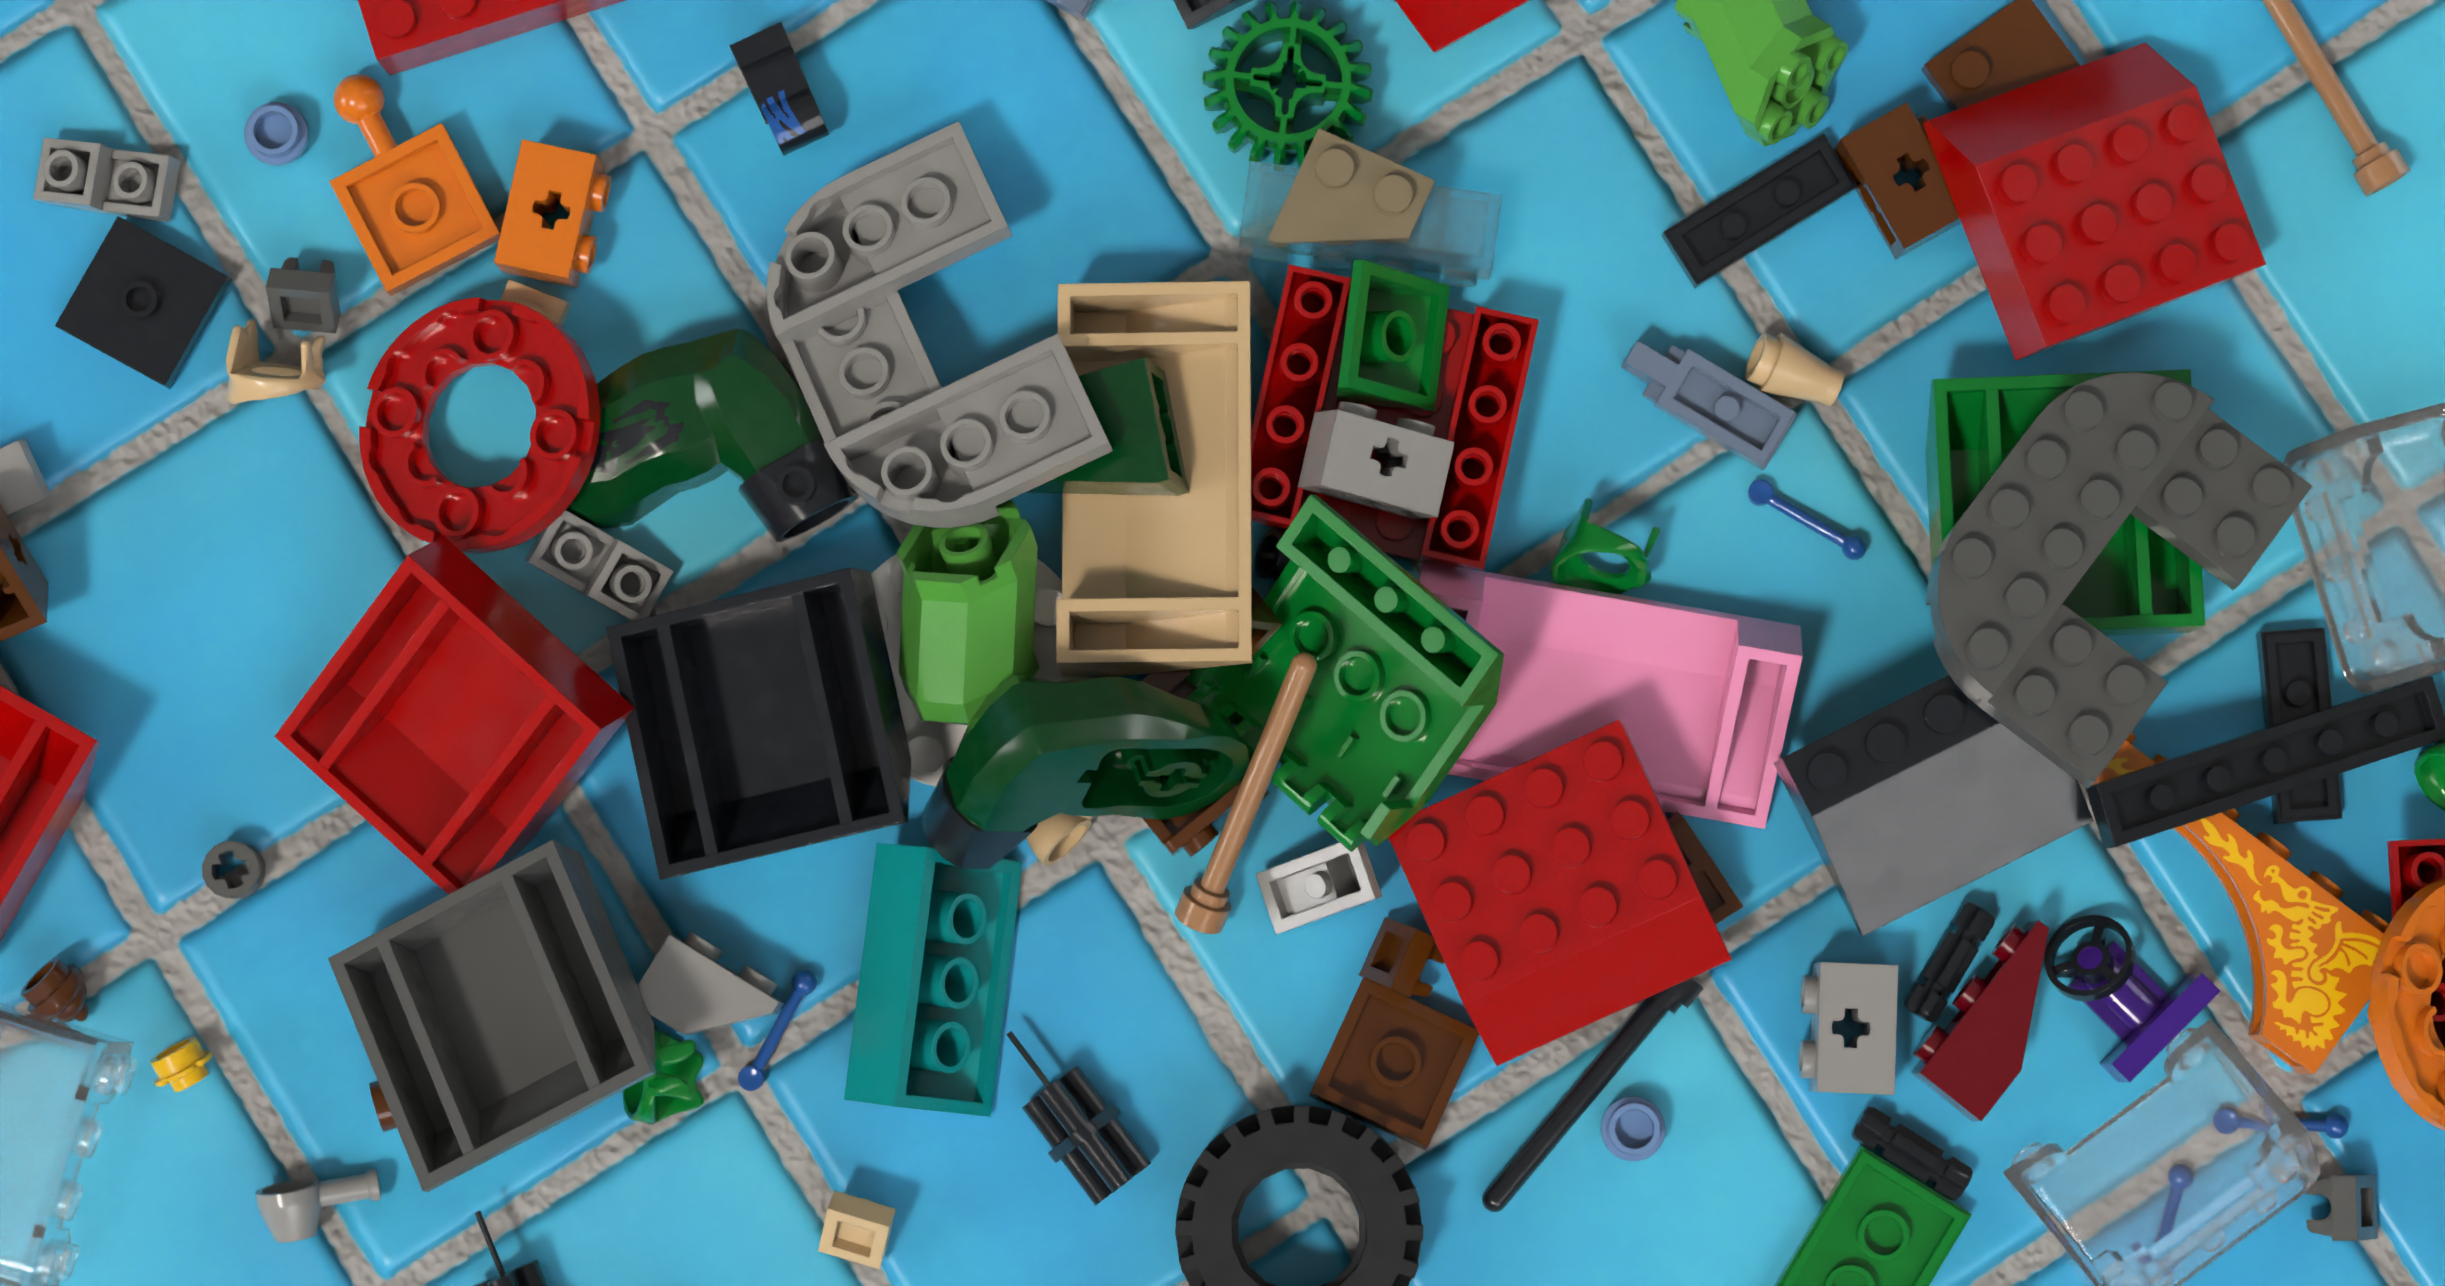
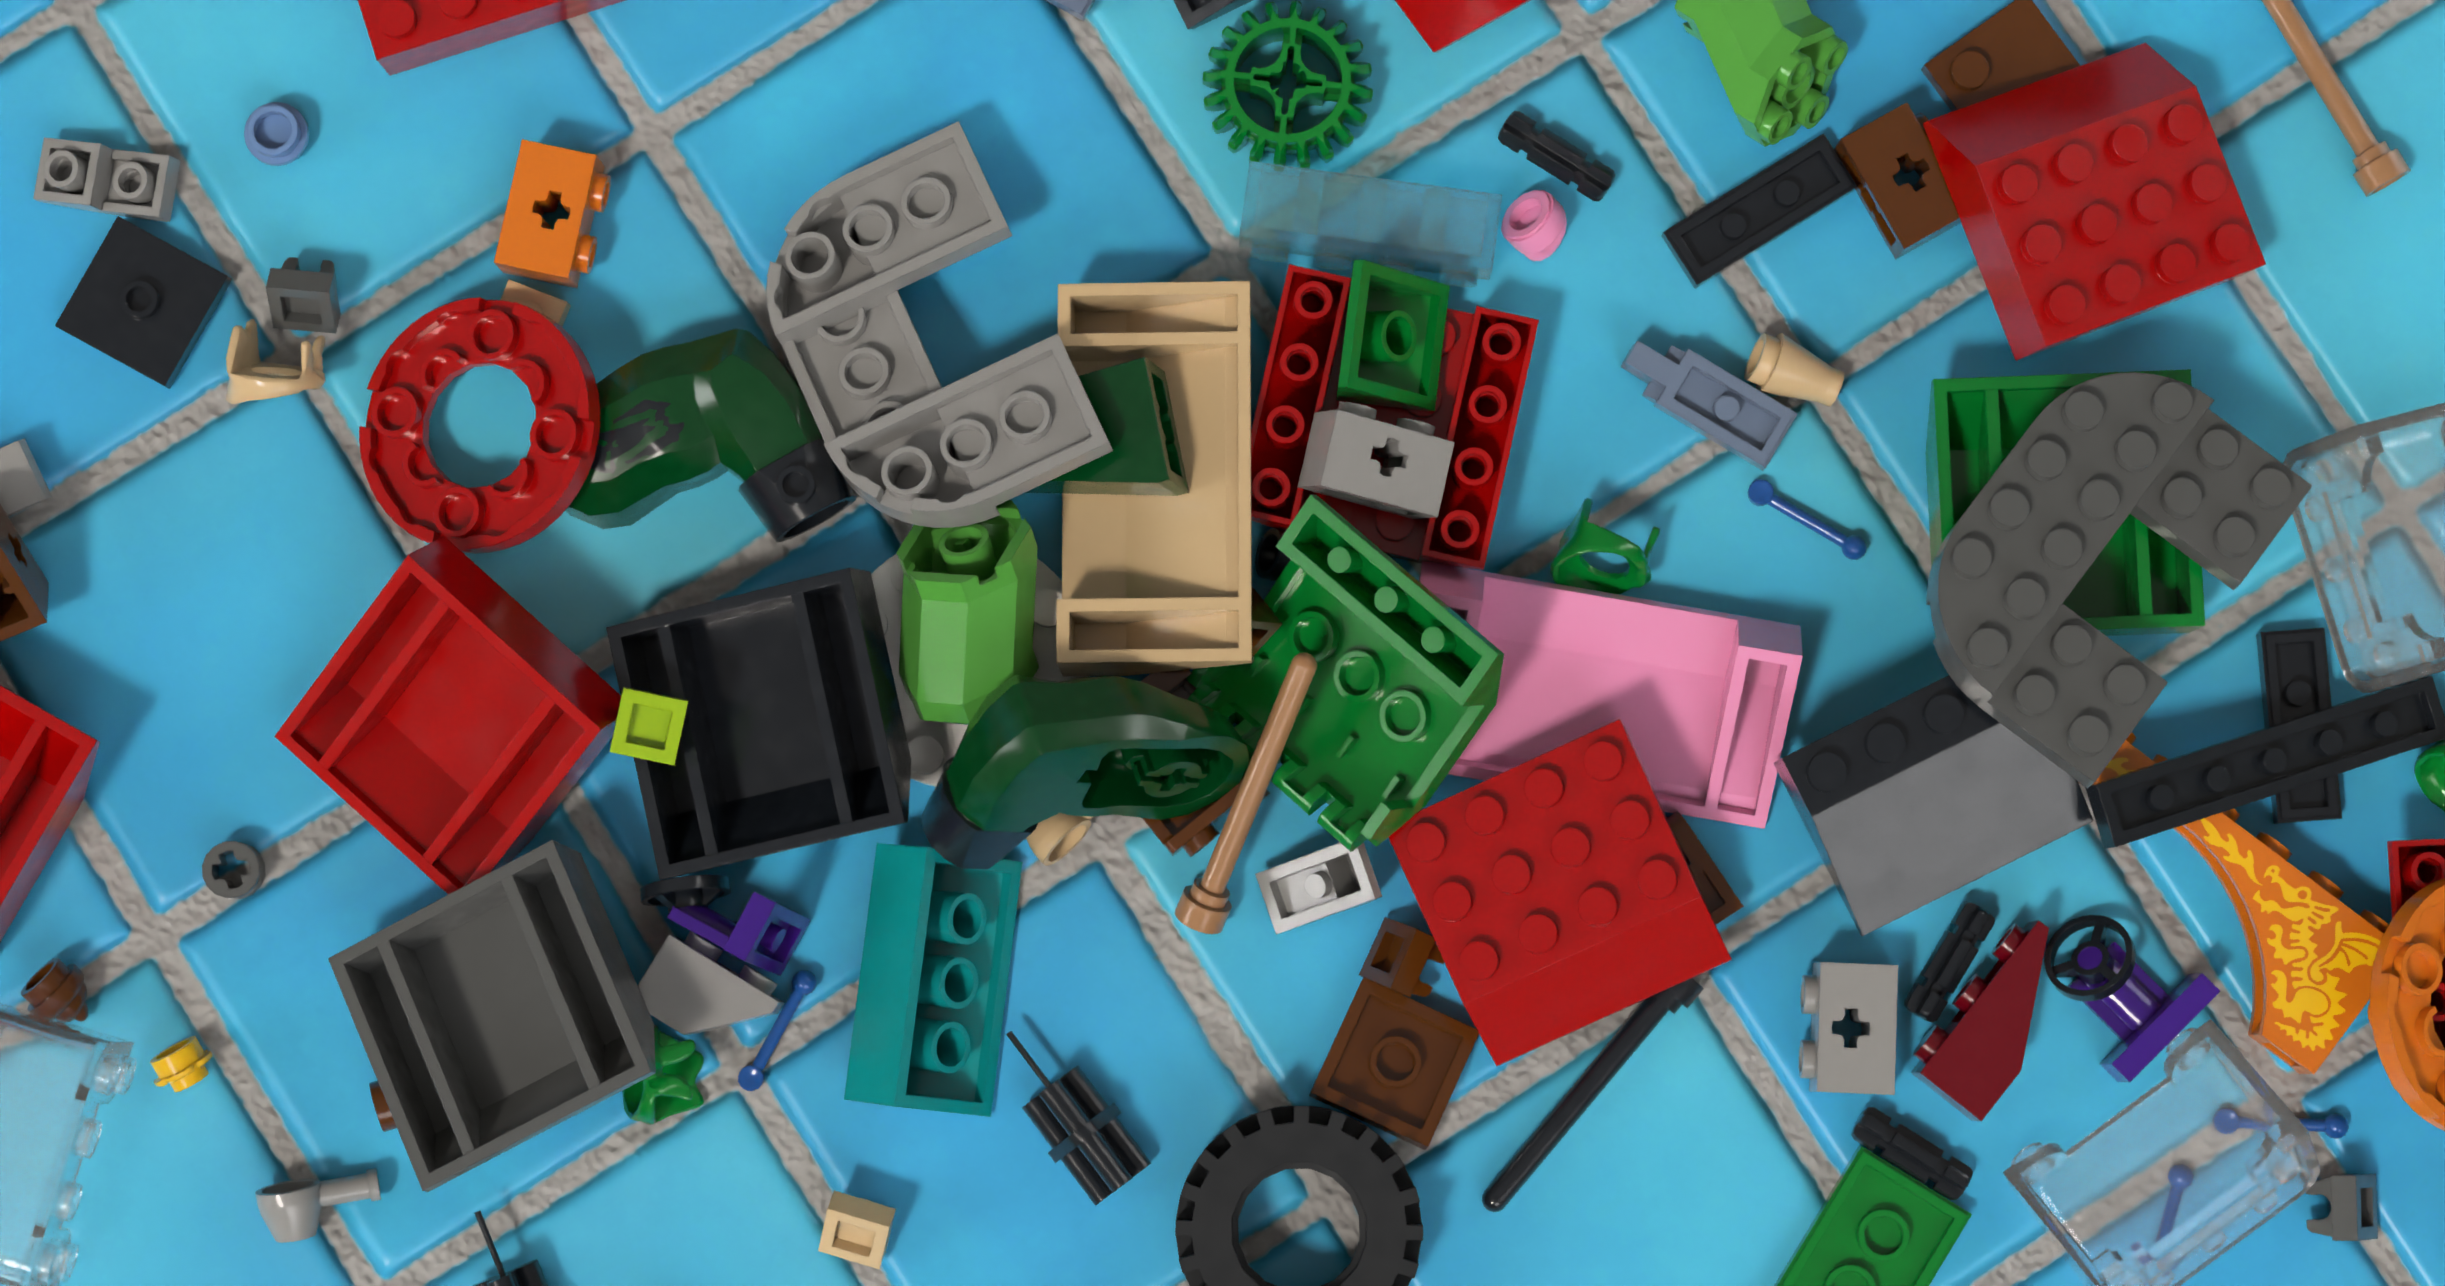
(412, 200): orange plate -> none
(599, 566): light grey slope -> none
(648, 726): none -> lime tile
(762, 936): none -> dark purple piece
(780, 88): black leg -> none
(1350, 197): dark tan wing -> none
(1535, 224): none -> bright pink tile
(1556, 156): none -> black axle
(1632, 1128): medium blue plate -> none

